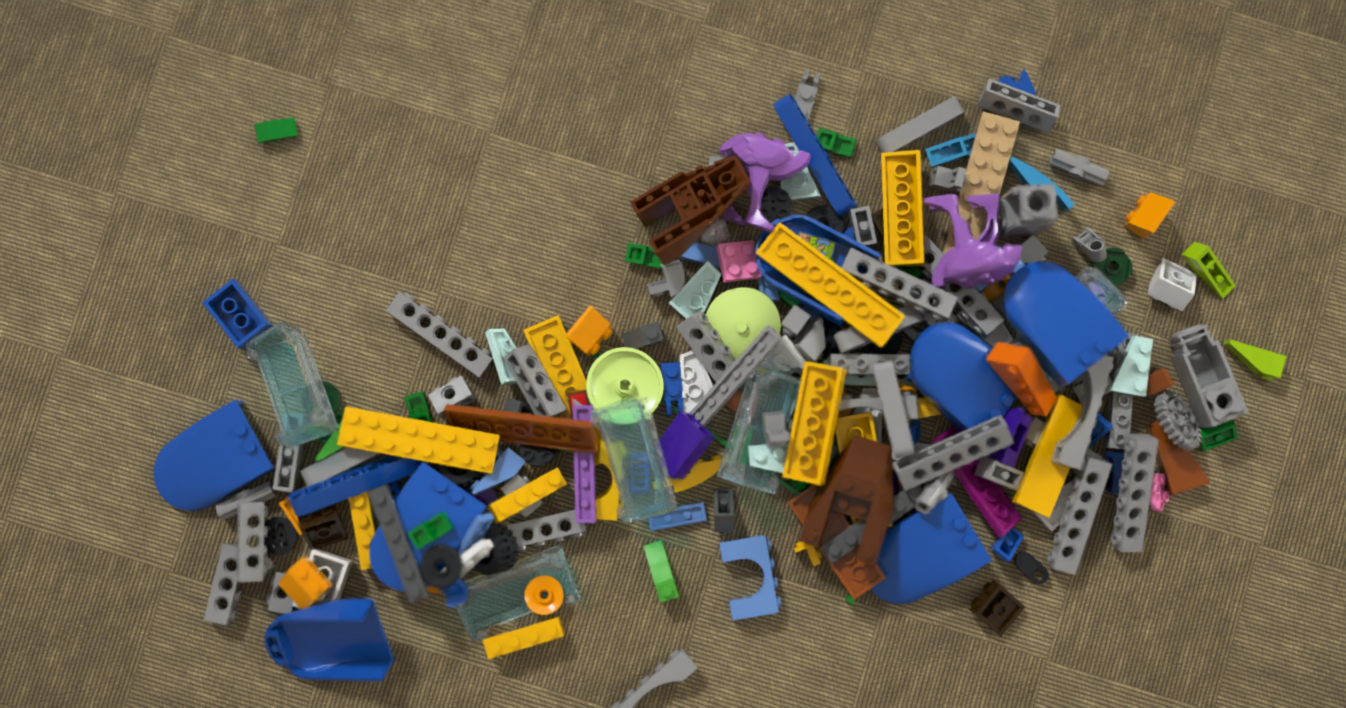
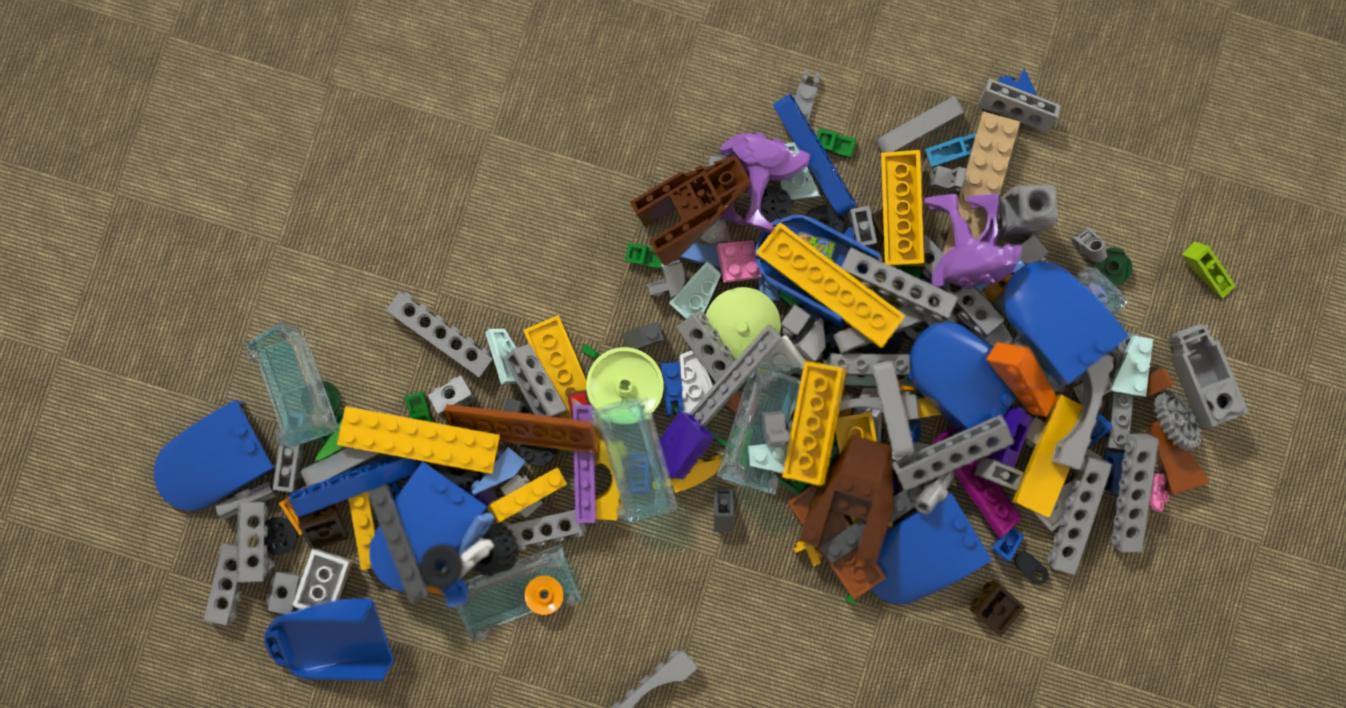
(237, 313): blue brick -> none
(276, 129): green slope -> none
(305, 583): light orange slope -> none
(430, 530): green slope -> none
(523, 637): yellow arch -> none
(589, 332): light orange slope -> none
(661, 571): bright green slope -> none
(683, 516): medium blue tile -> none
(765, 599): medium blue arch -> none
(1030, 177): dark azure slope -> none
(1079, 167): light grey piece -> none
(1148, 214): light orange slope -> none
(1172, 284): white slope -> none
(1218, 435): green slope -> none
(1259, 361): lime slope -> none

